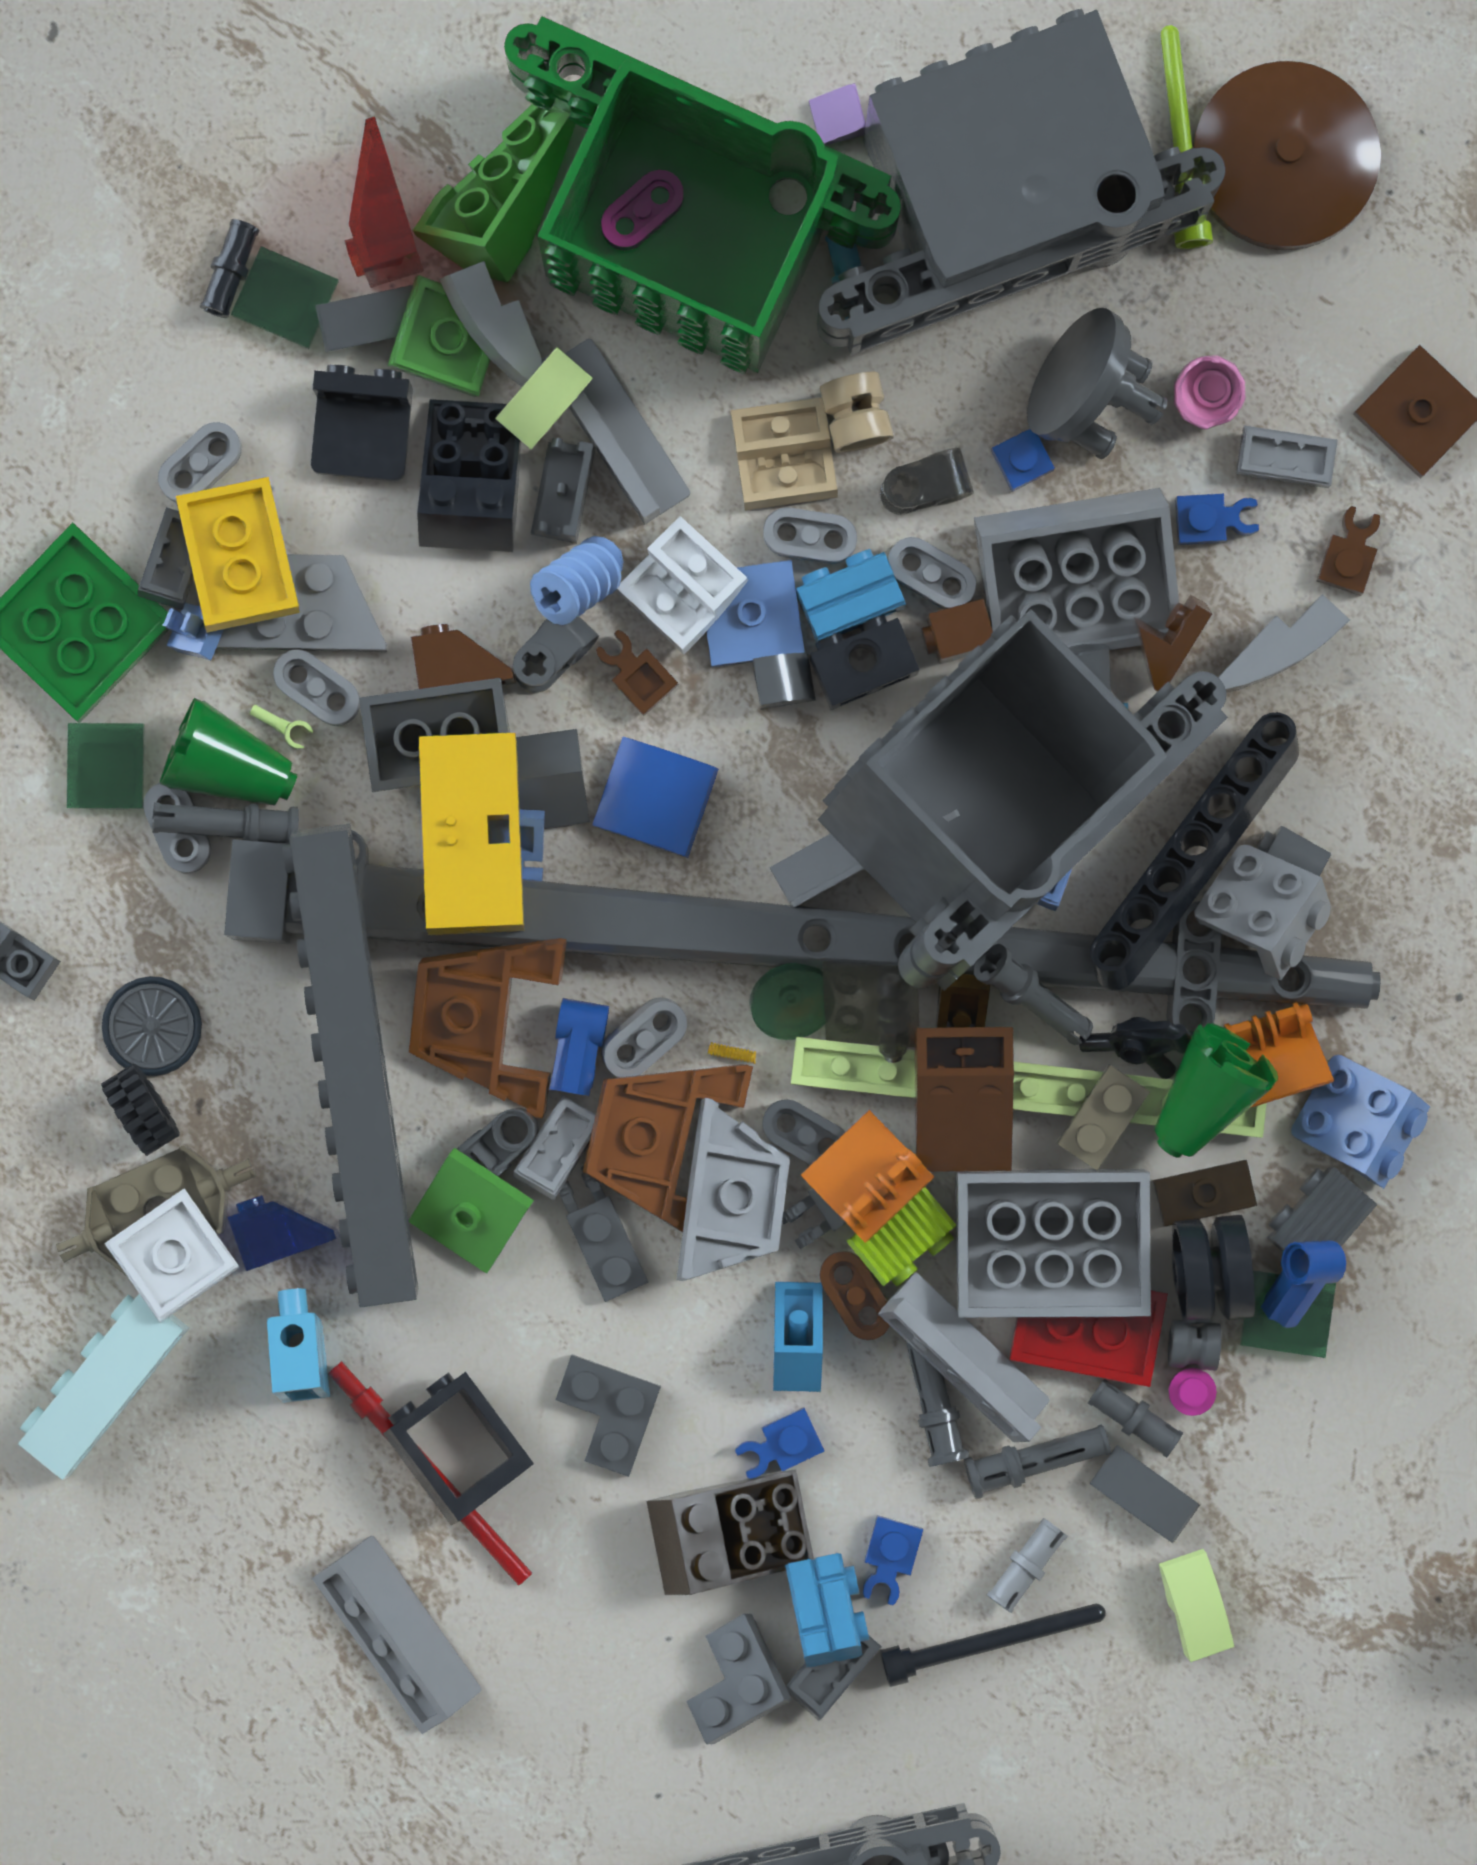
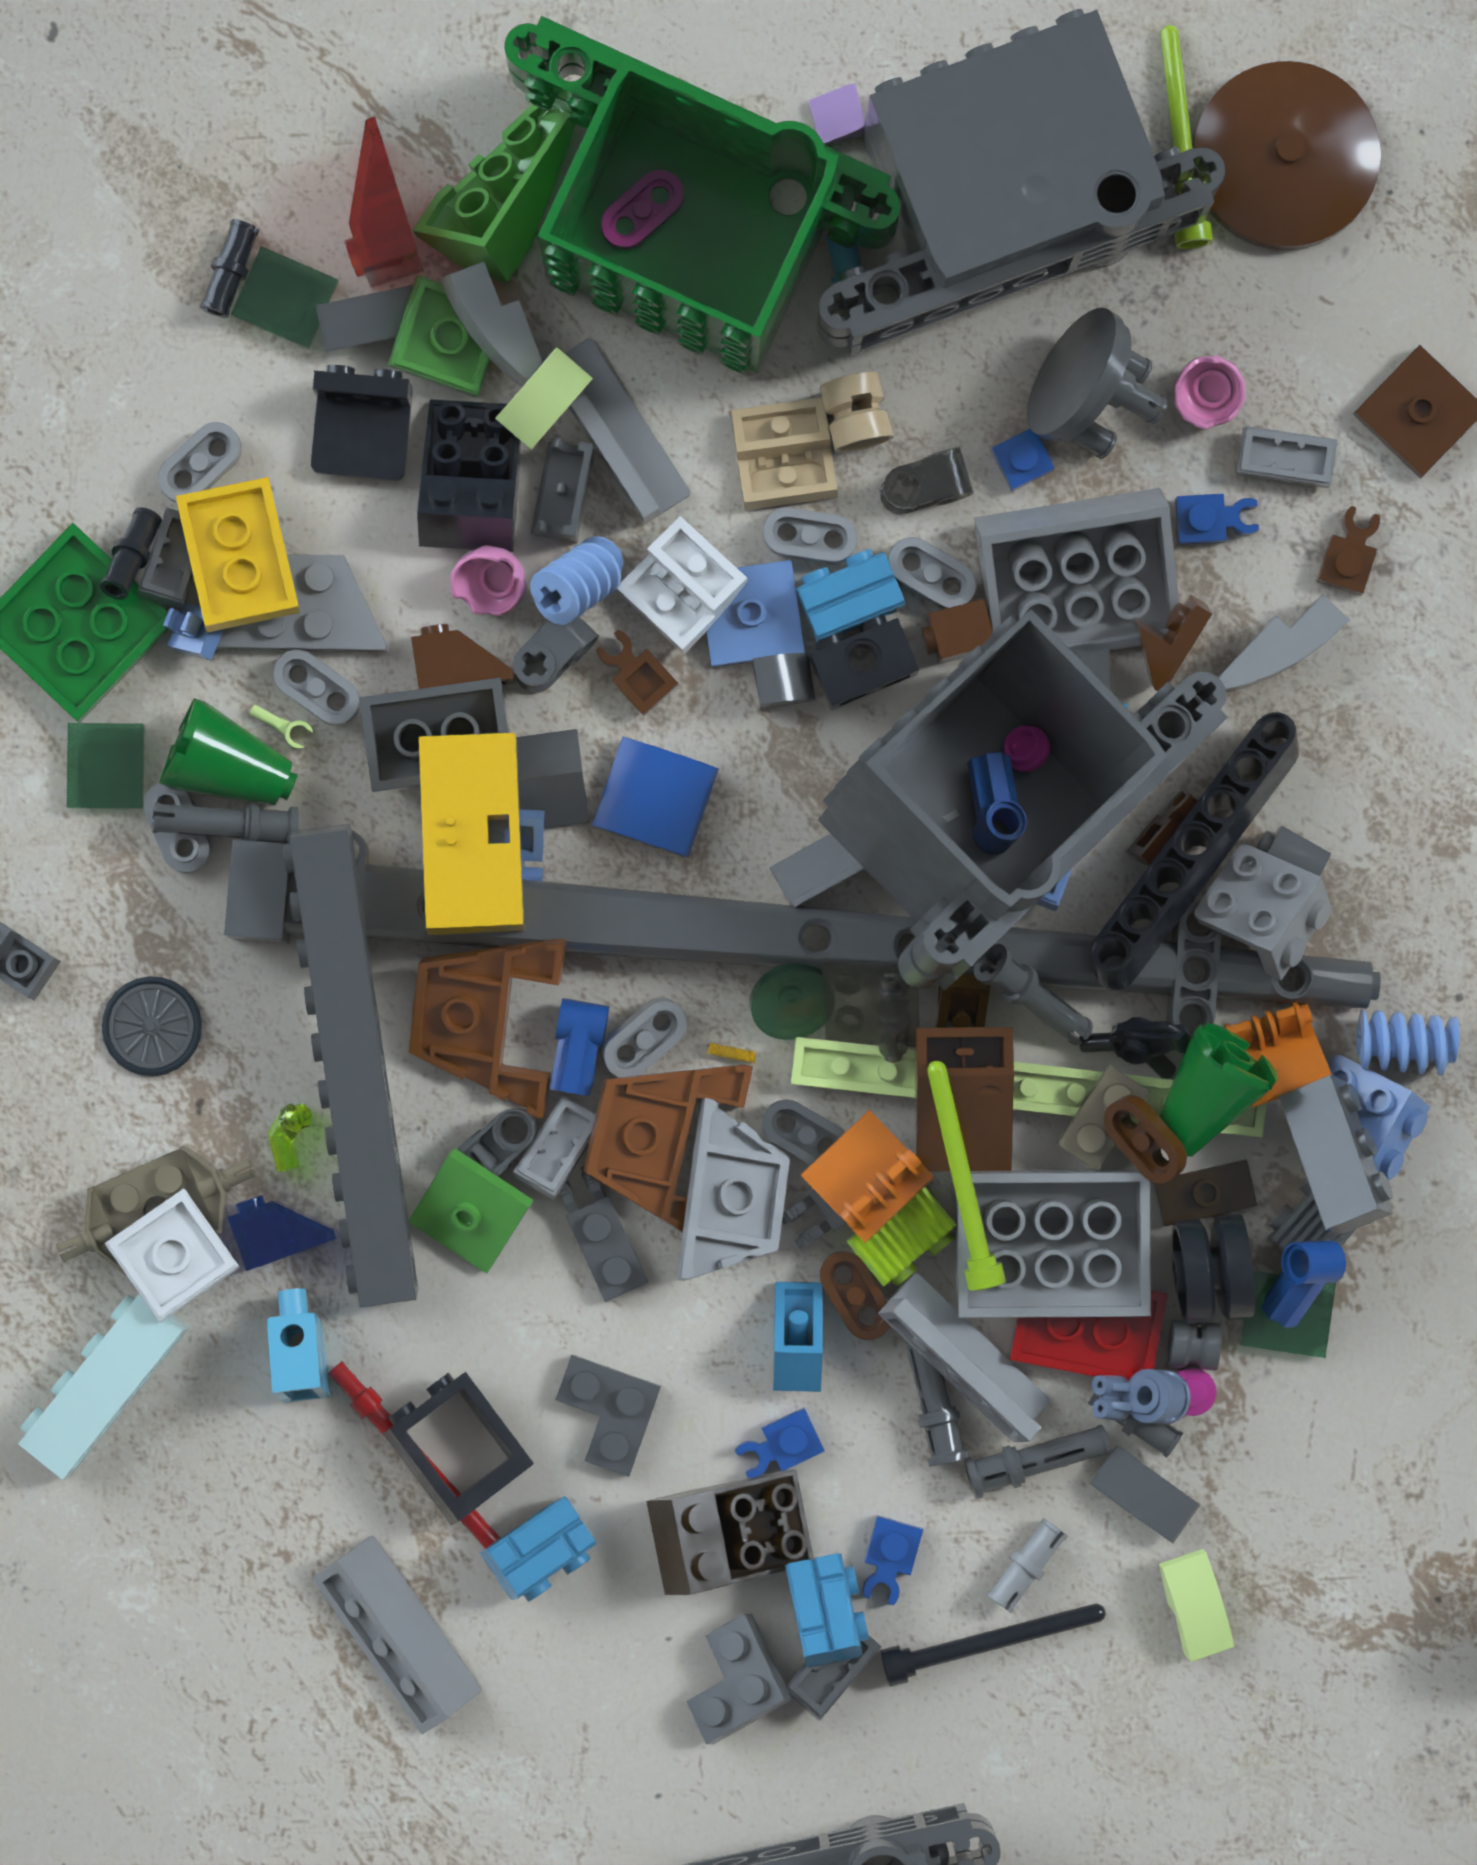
(130, 553): none -> black pin
(140, 1109): black tyre -> none
(283, 1132): none -> clear neon green arm
(489, 580): none -> bright pink hair
(539, 1549): none -> dark azure brick
(982, 1268): none -> lime piece
(995, 799): none -> blue piece
(1027, 748): none -> dark pink plate
(1145, 1140): none -> reddish brown plate
(1149, 1396): none -> sand blue piece
(1161, 828): none -> reddish brown plate
(1337, 1154): none -> brick
(1407, 1041): none -> light blue piece

